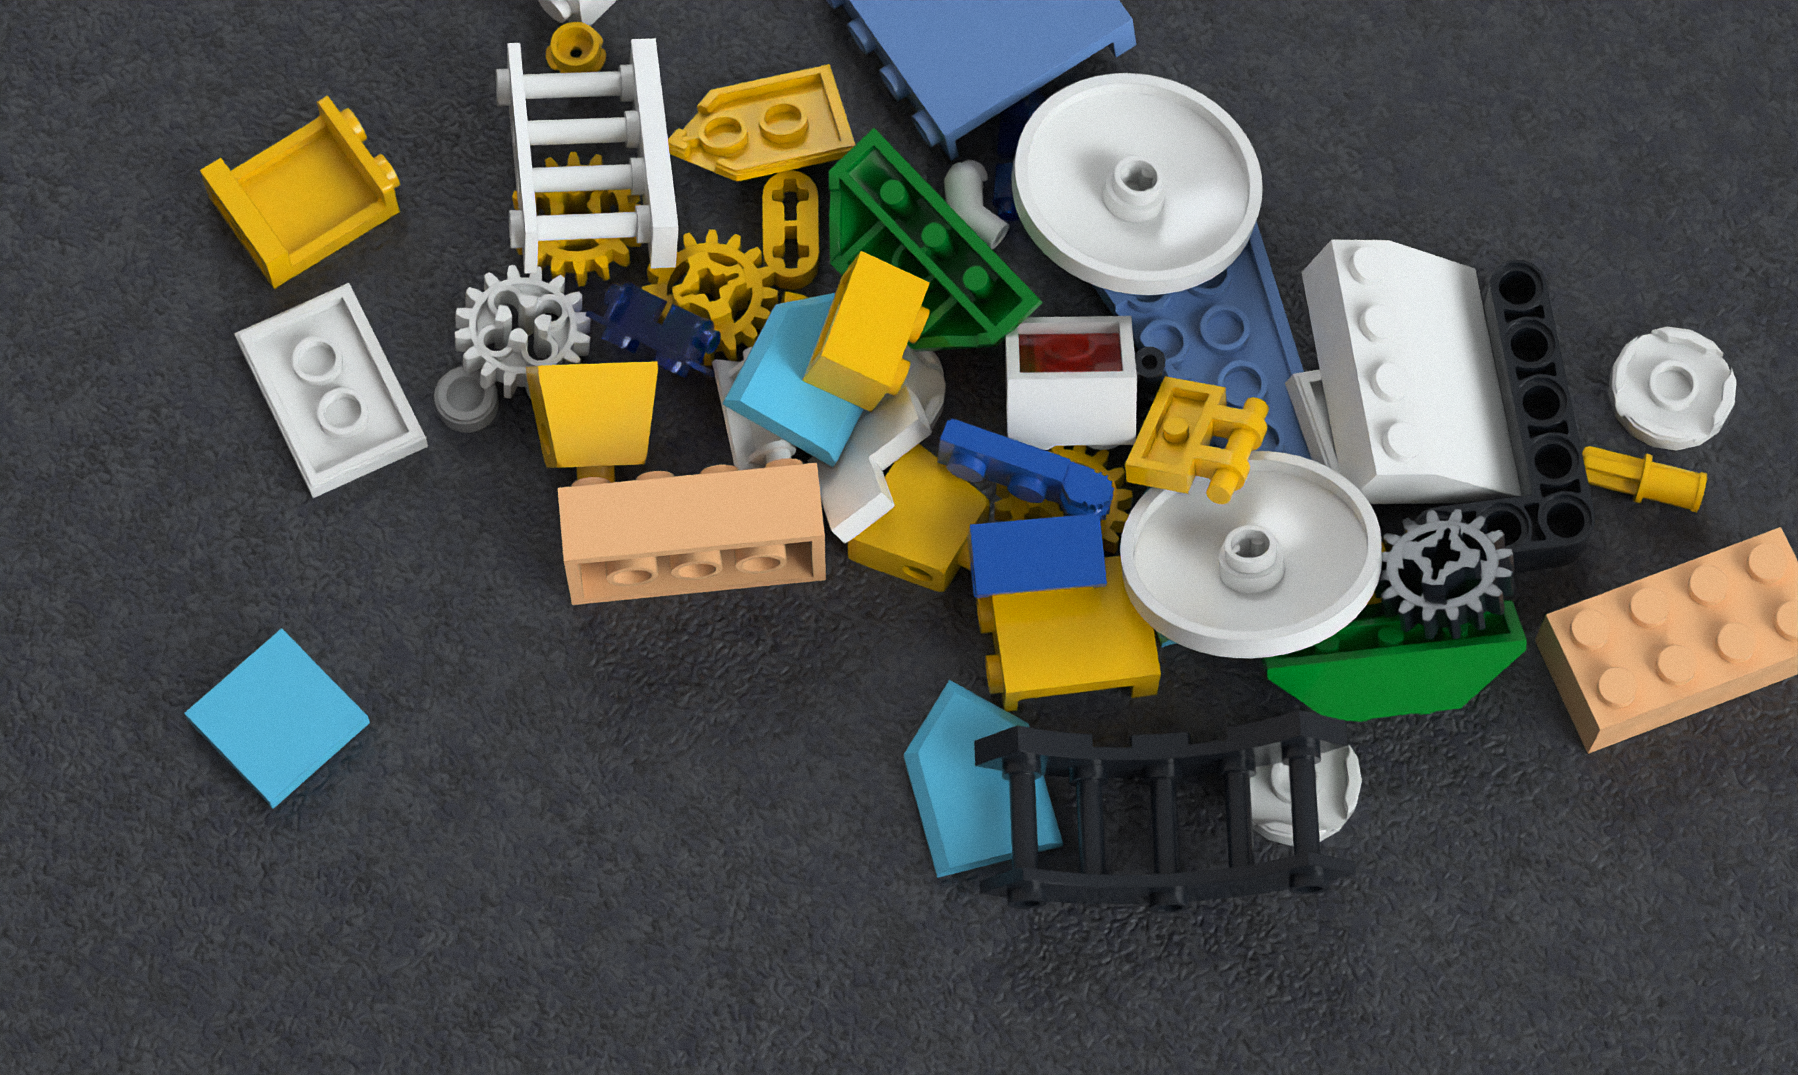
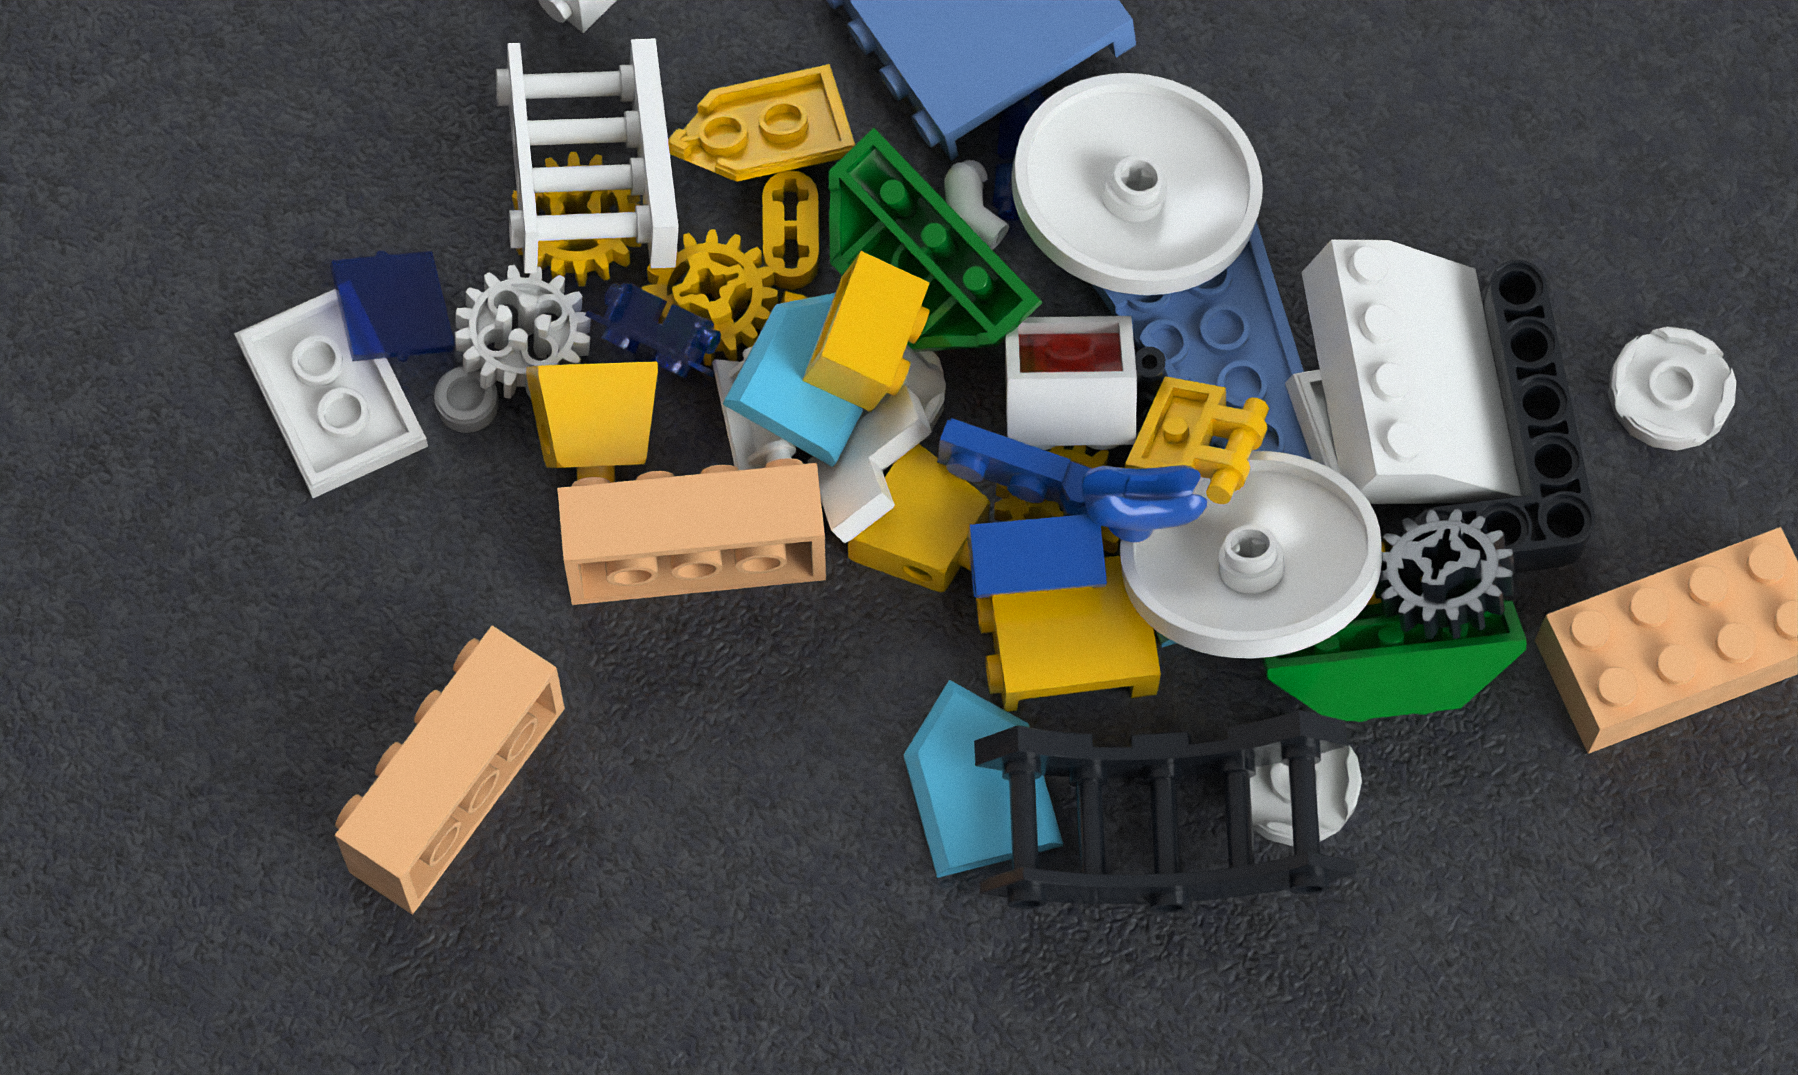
(277, 718): medium azure tile -> none
(305, 194): yellow panel -> none
(392, 306): none -> clear blue piece
(449, 768): none -> light nougat brick
(576, 37): yellow plate -> none
(1142, 499): none -> blue piece
(1644, 478): yellow axle -> none

